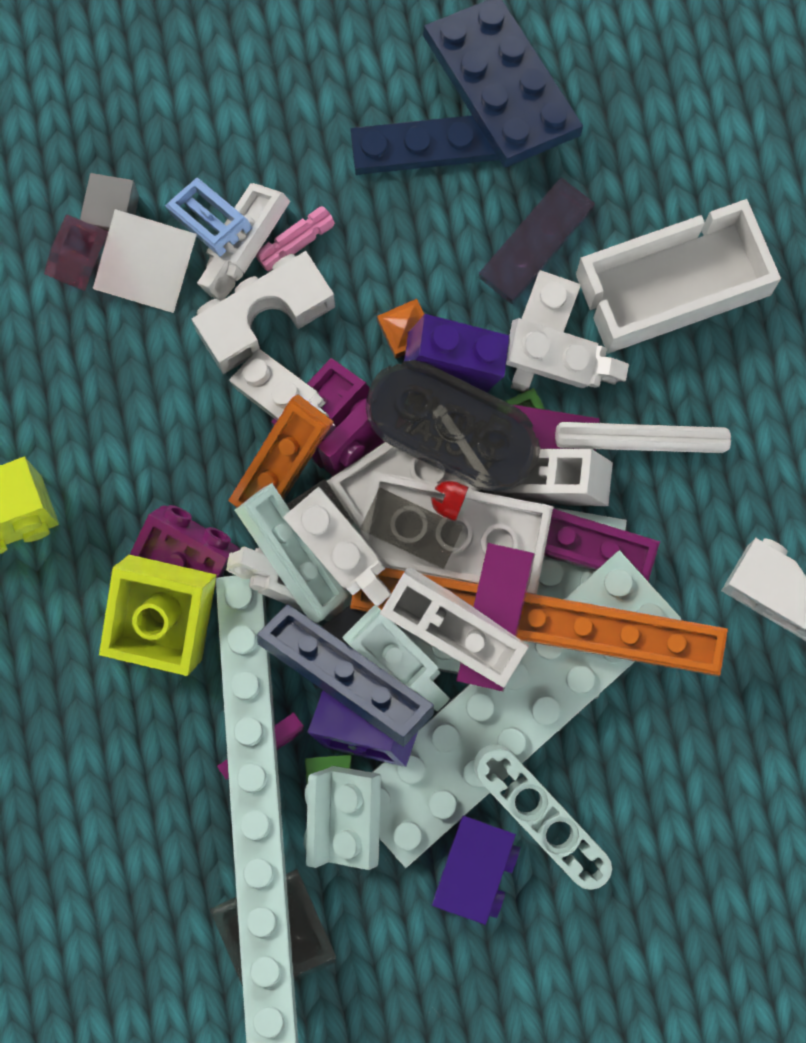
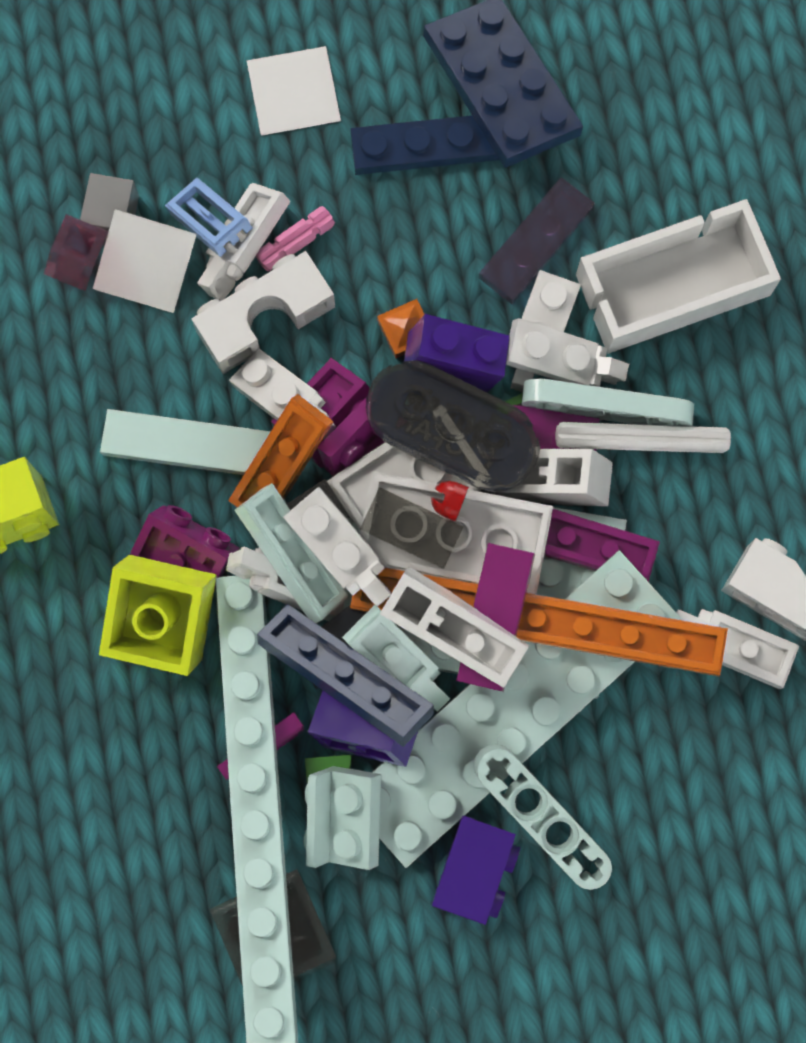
(180, 442): none -> light aqua tile
(293, 90): none -> white sticker
(607, 403): none -> light aqua beam
(751, 648): none -> white hinge

